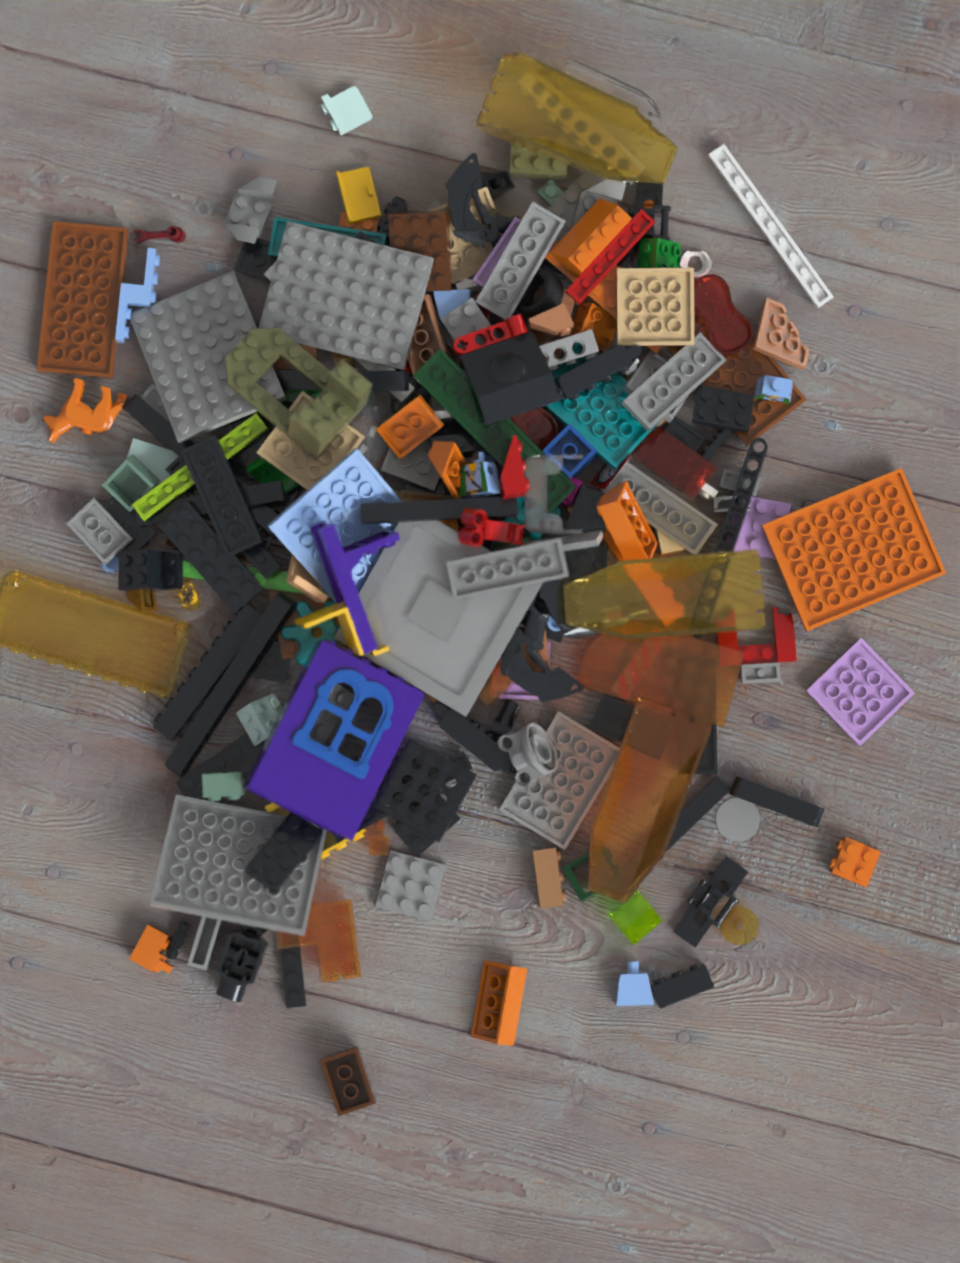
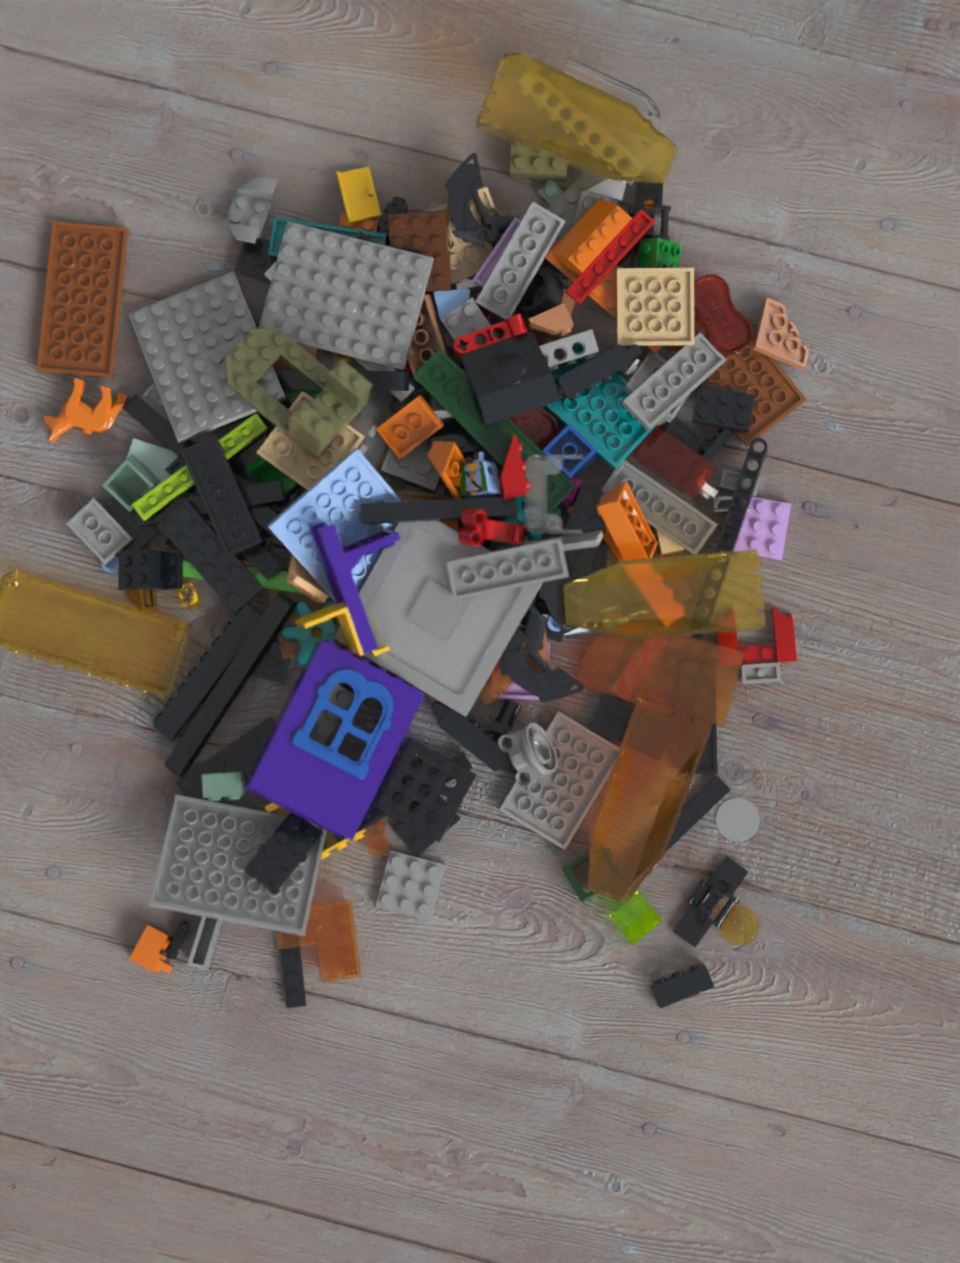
(137, 295): light blue bracket -> none
(179, 236): dark red brick -> none
(241, 961): black brick -> none
(260, 717): light aqua bracket -> none
(346, 110): light aqua bracket -> none
(348, 1080): reddish brown brick -> none
(497, 183): black slope -> none
(498, 1003): orange slope -> none
(549, 877): medium nougat brick -> none
(593, 317): orange bracket -> none
(607, 474): sticker -> none
(633, 987): light blue torso -> none
(703, 256): white piece -> none
(770, 226): white plate -> none
(774, 389): light blue torso -> none
(776, 801): black beam -> none
(853, 549): orange plate -> none
(854, 861): orange plate -> none
(860, 692): lavender plate -> none

